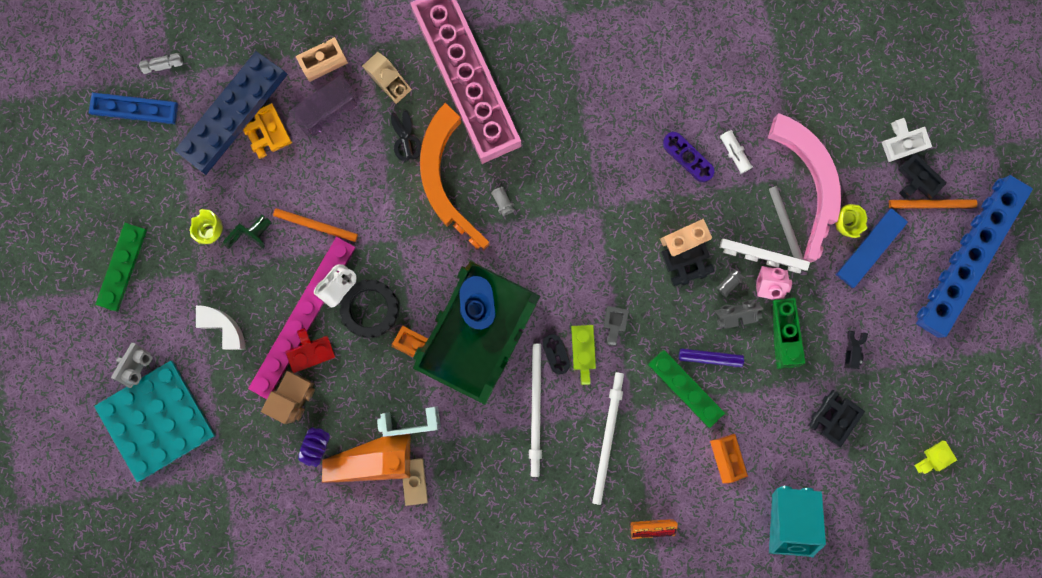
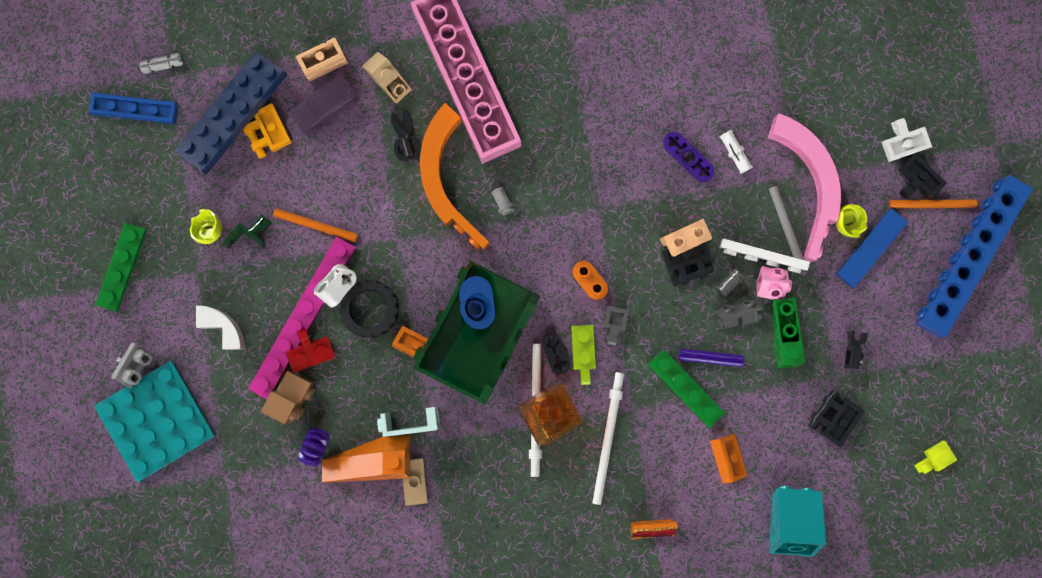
(550, 414): none -> clear orange brick
(589, 280): none -> orange plate

